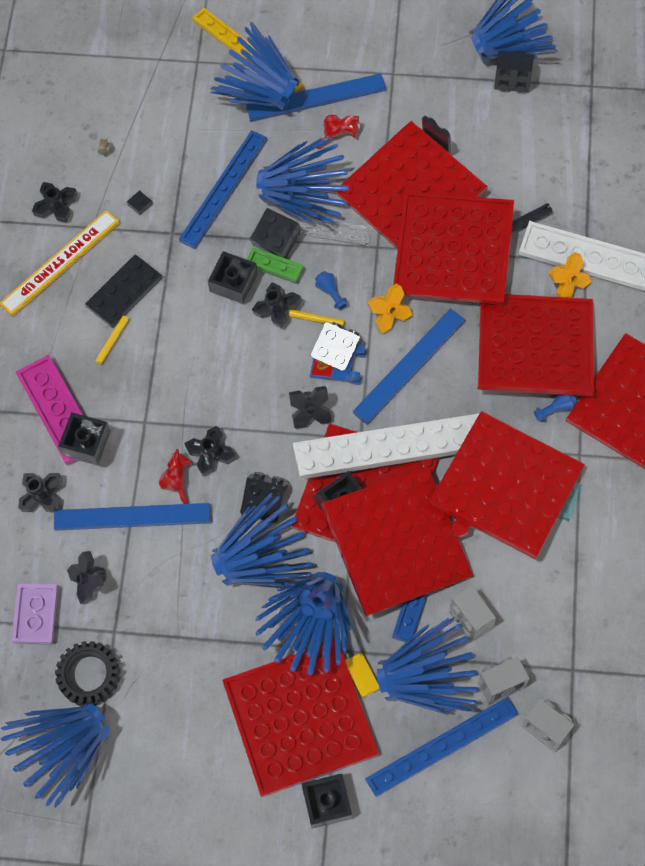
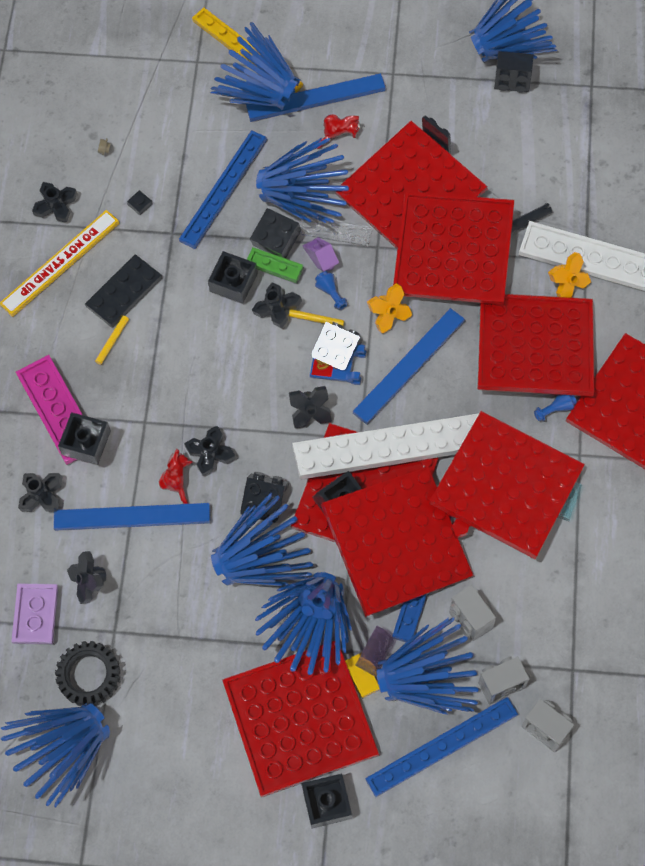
(321, 254): none -> medium lavender slope
(375, 651): none -> clear purple brick

